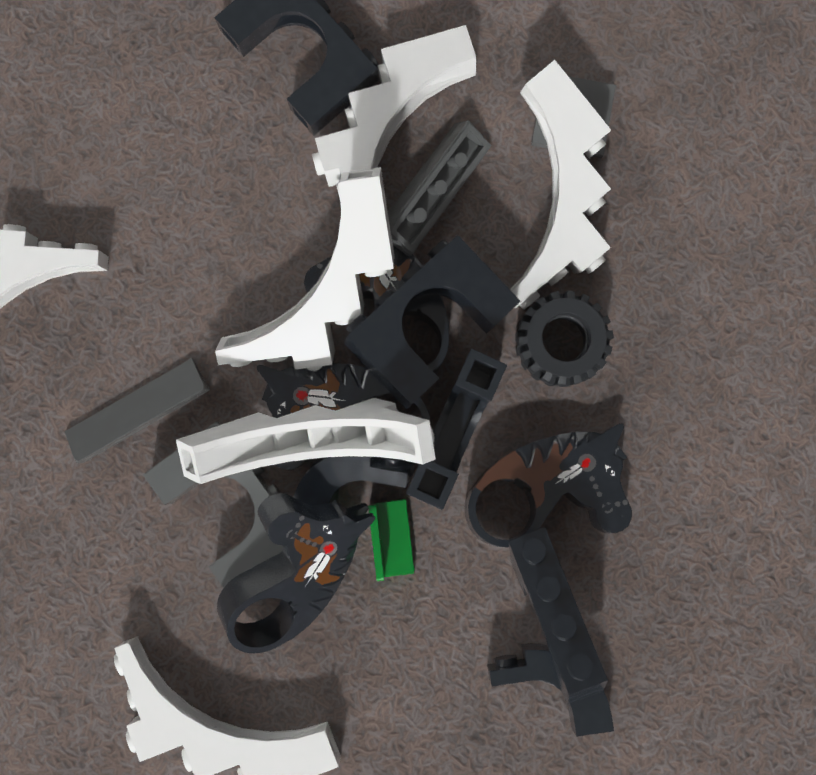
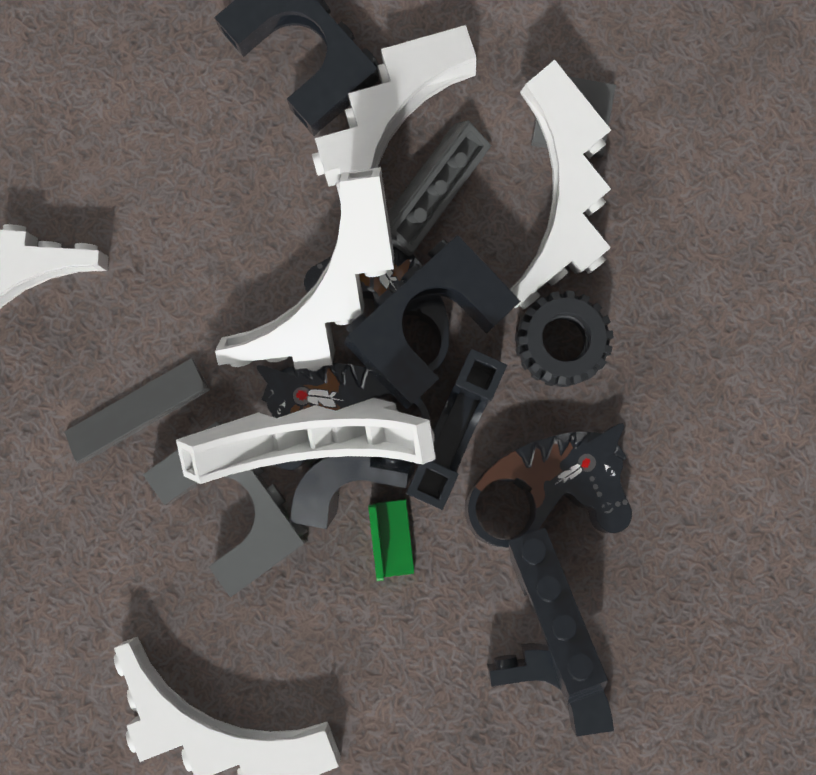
(305, 575): black animal -> none

